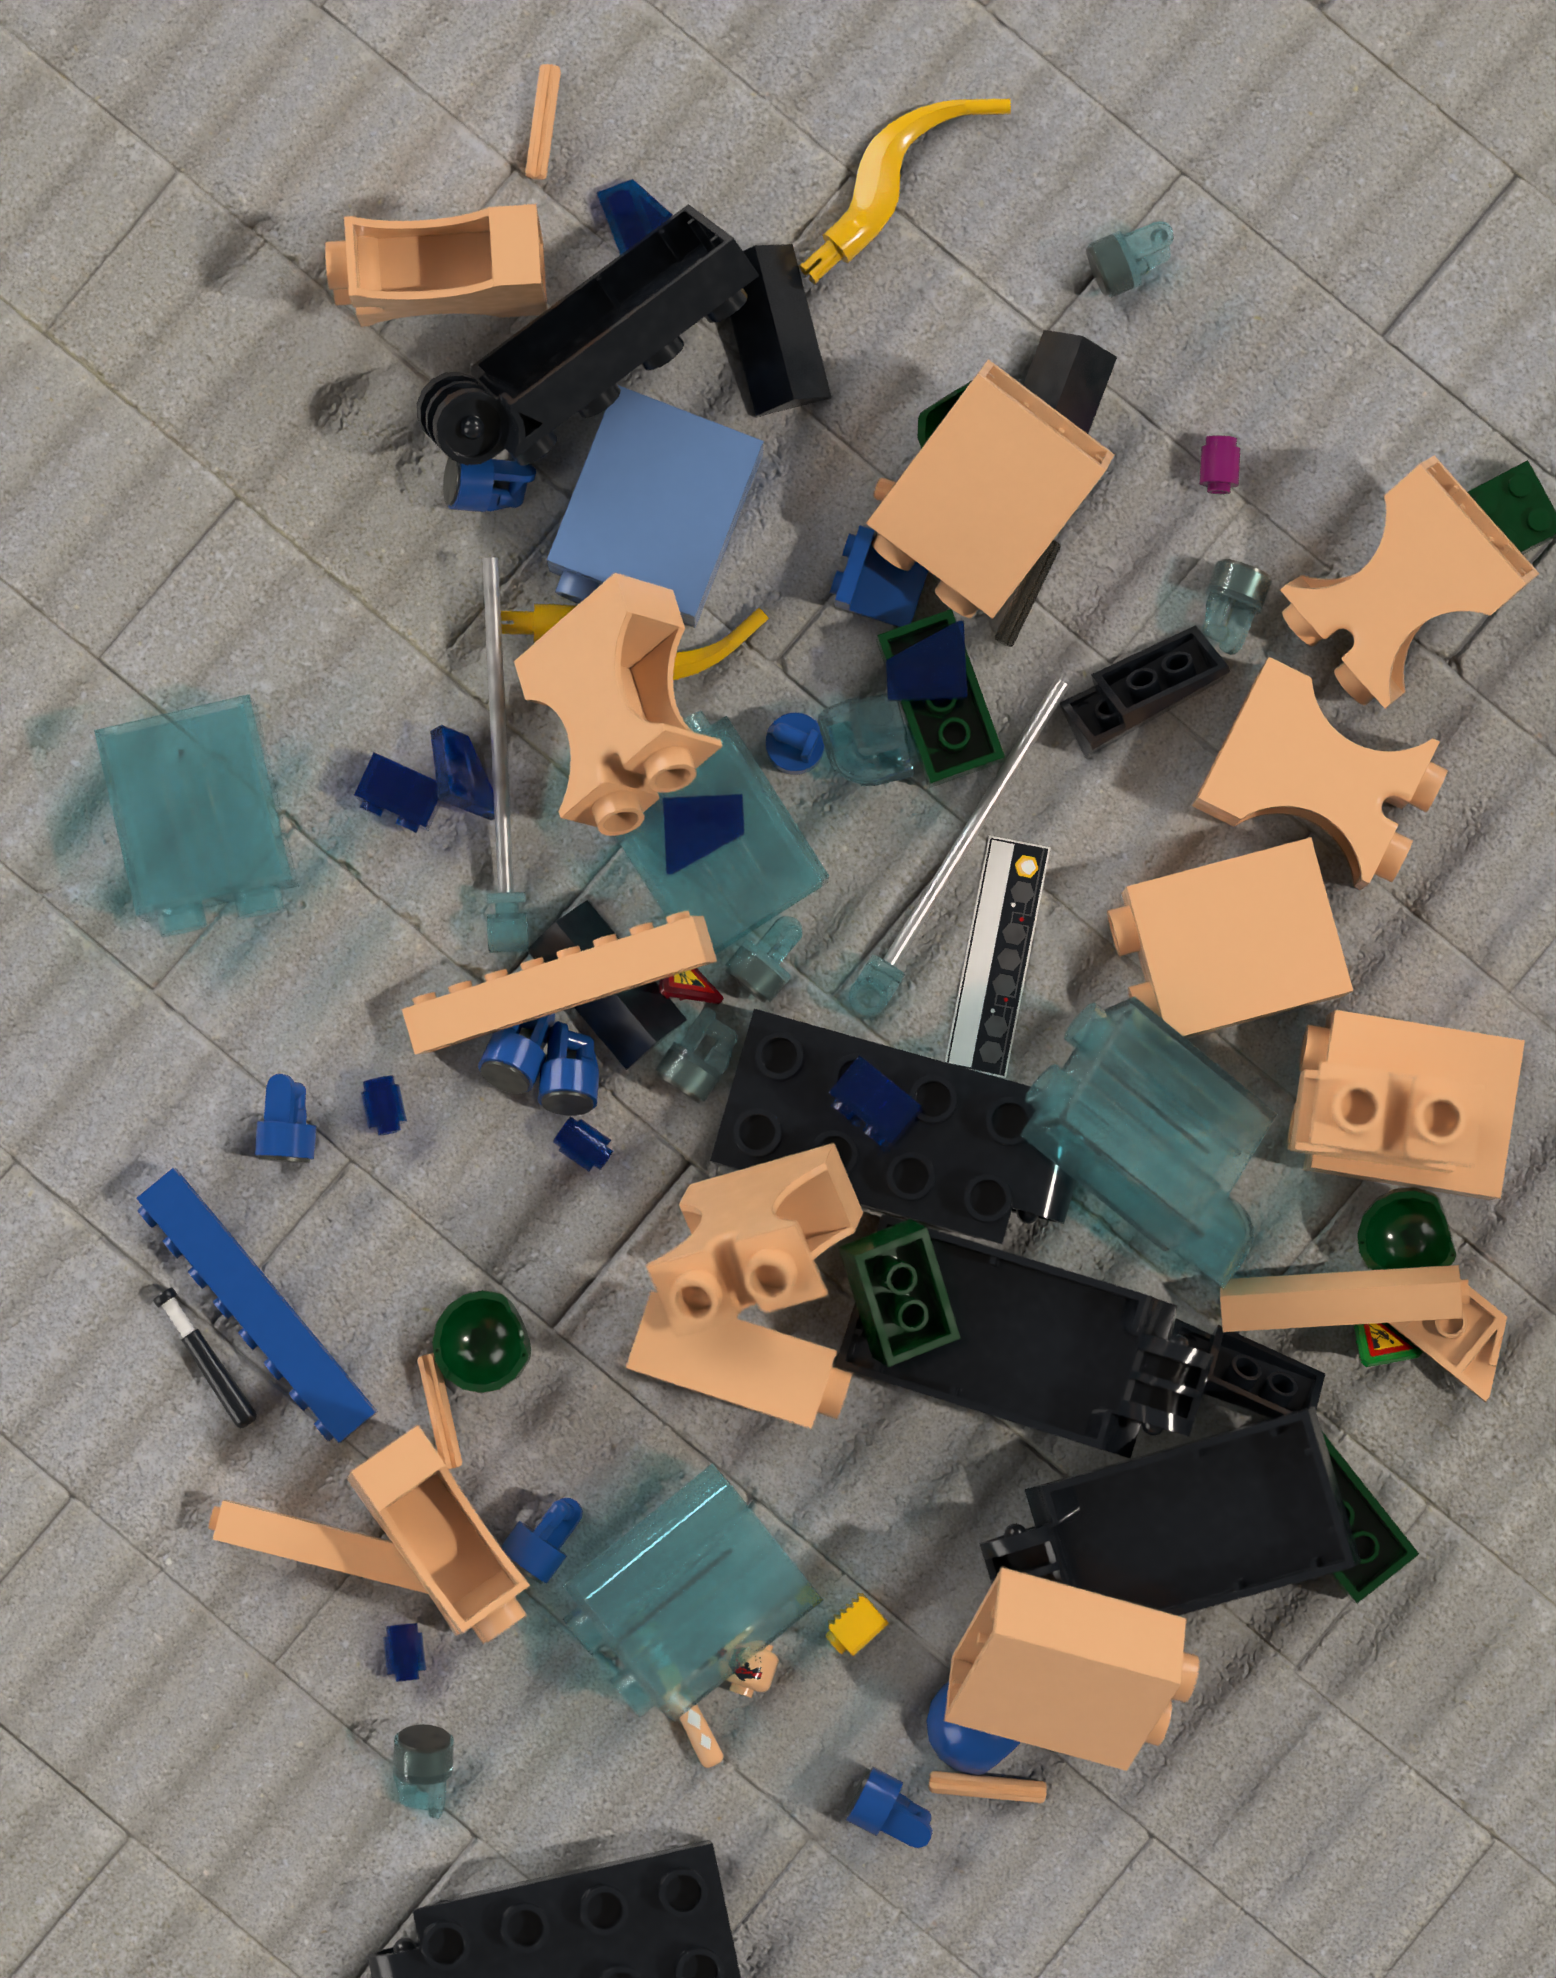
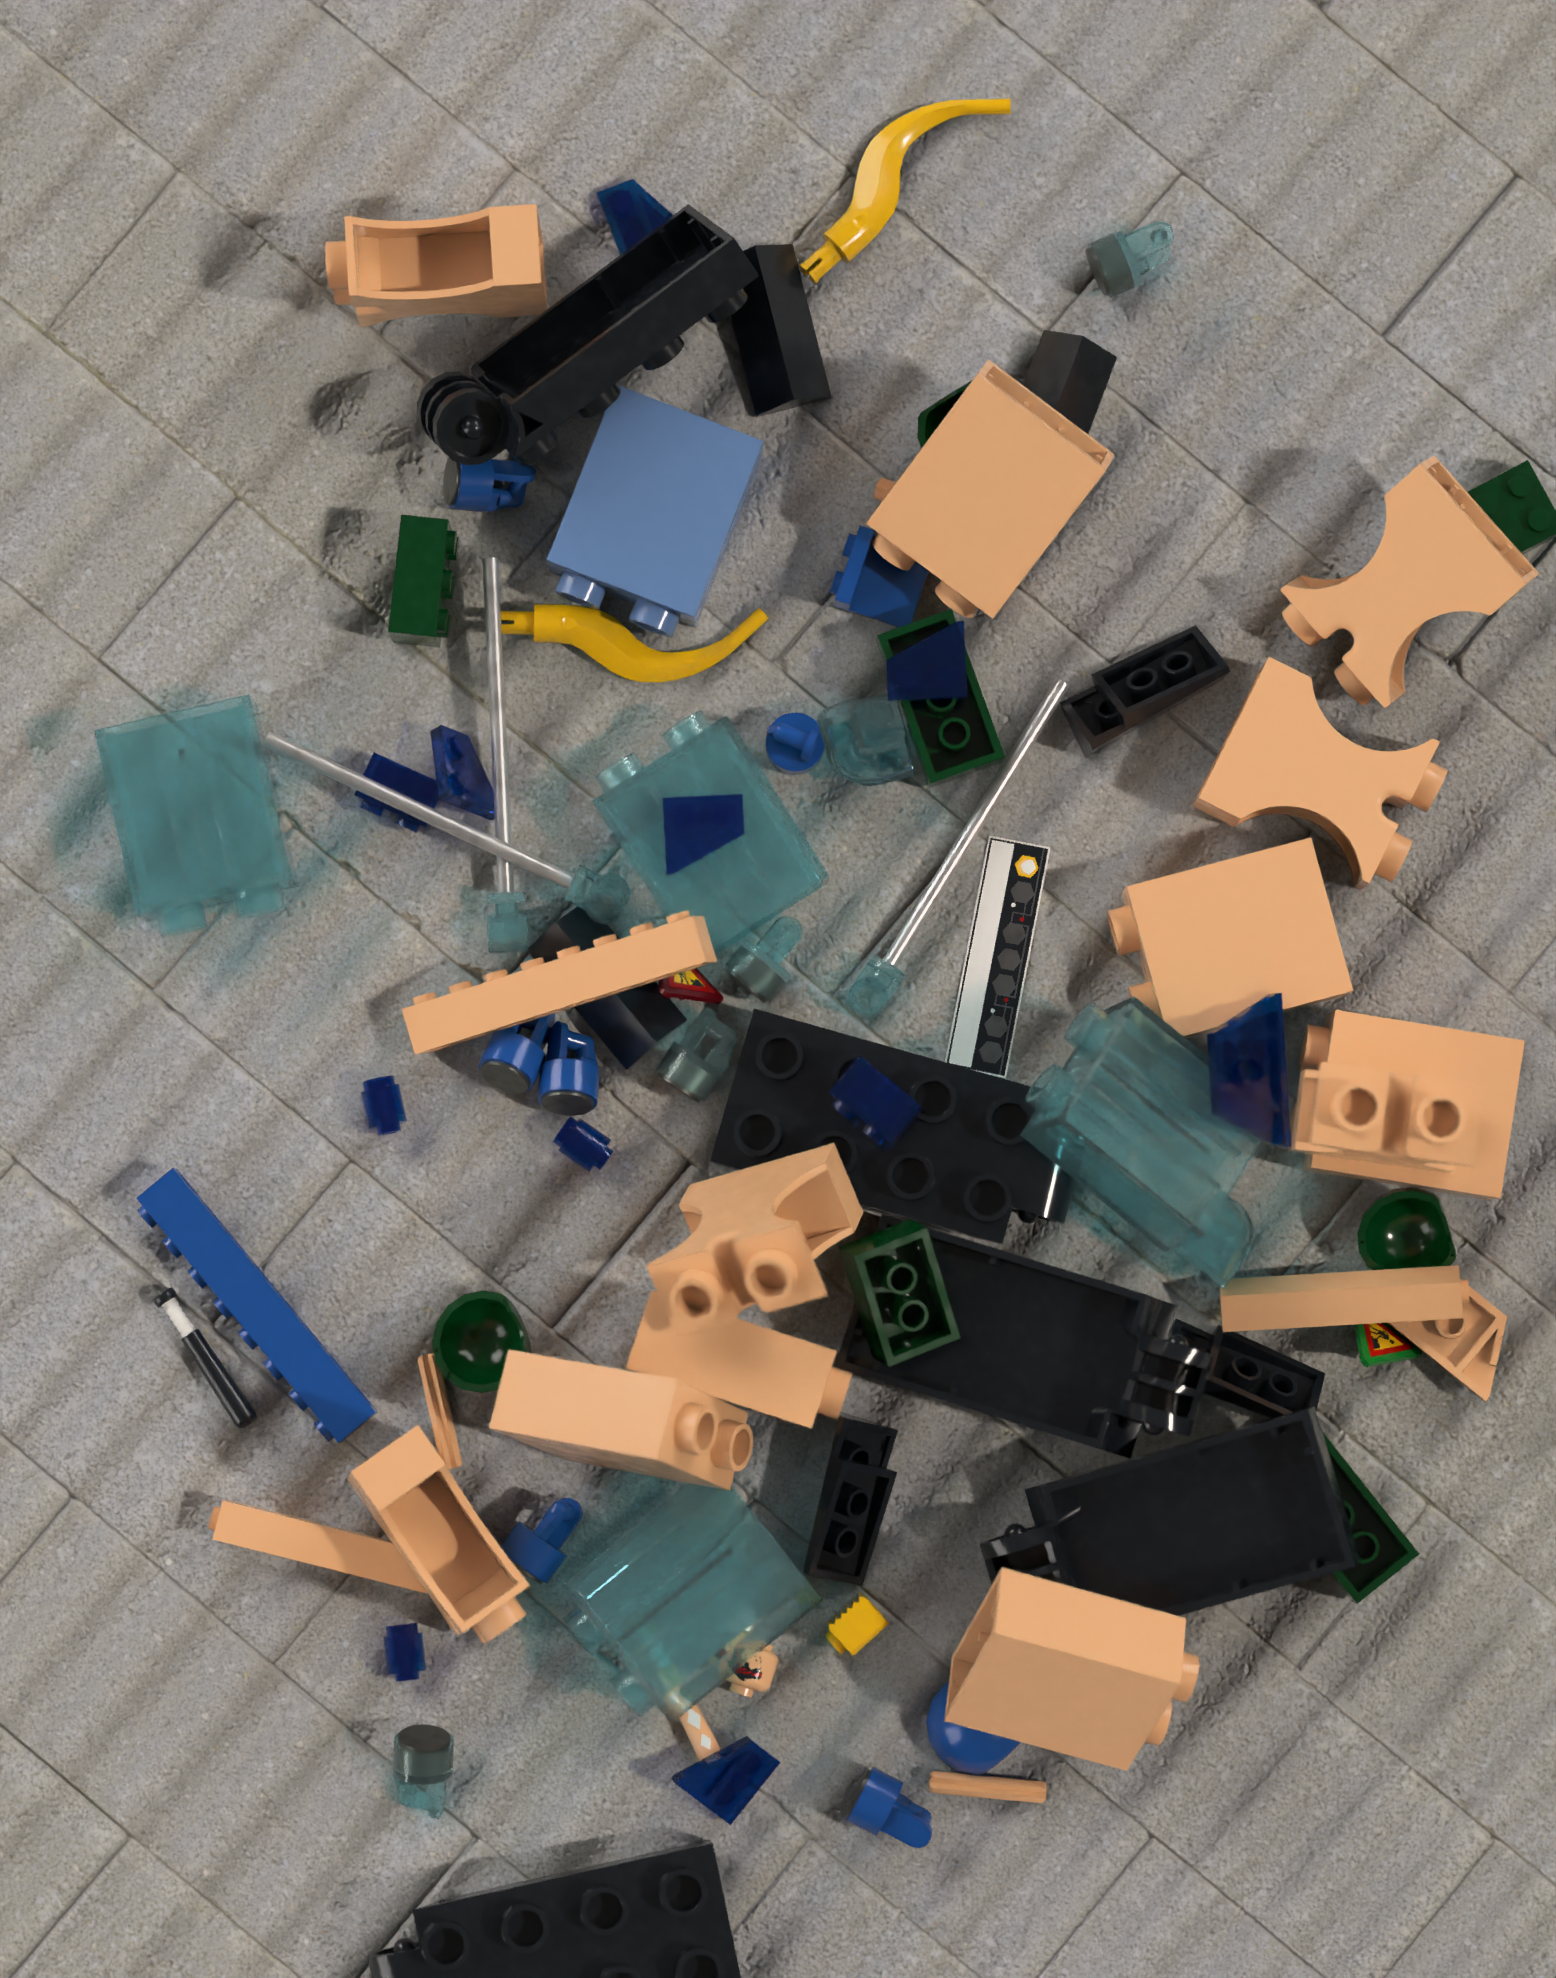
(284, 1131): blue piece -> none
(422, 581): none -> dark green brick
(543, 121): light nougat axle -> none
(582, 887): none -> flat silver piece
(613, 689): light nougat brick -> none
(621, 1420): none -> light nougat brick
(728, 1777): none -> clear blue wing
(851, 1500): none -> black slope
(1026, 596): clear smoke axle -> none
(1220, 464): magenta brick -> none
(1243, 590): clear light blue piece -> none
(1251, 1071): none -> clear blue wing

